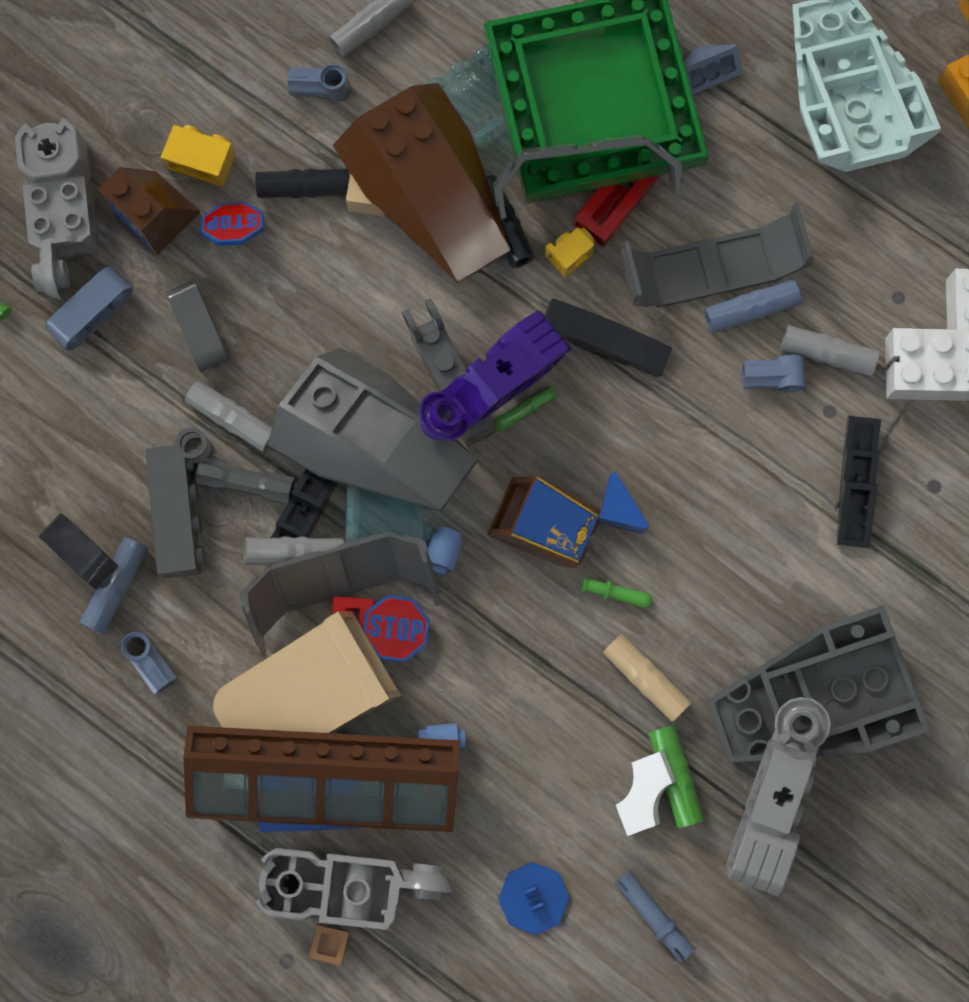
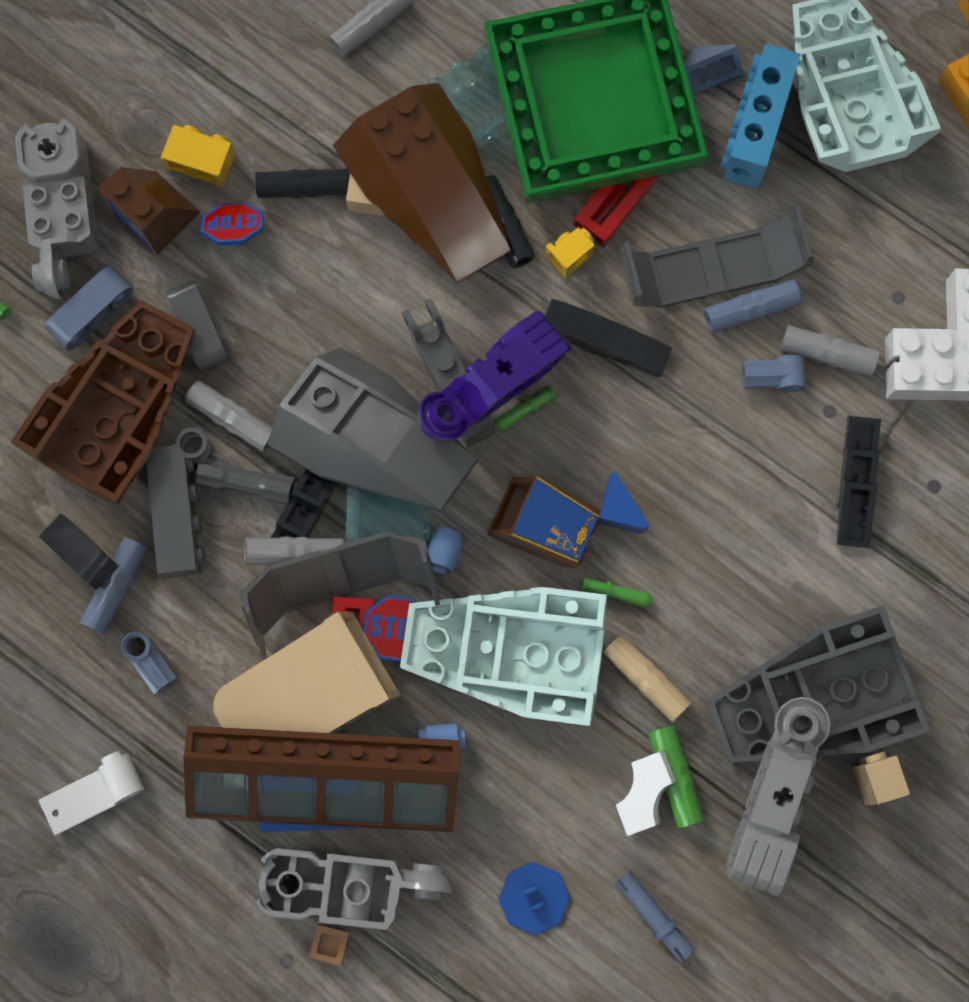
(92, 794): none -> white door
(110, 405): none -> reddish brown wedge
(316, 82): sand blue piece -> none
(513, 649): none -> light aqua wedge
(674, 166): dark grey windscreen -> none
(759, 116): none -> dark azure brick
(880, 779): none -> tan piece

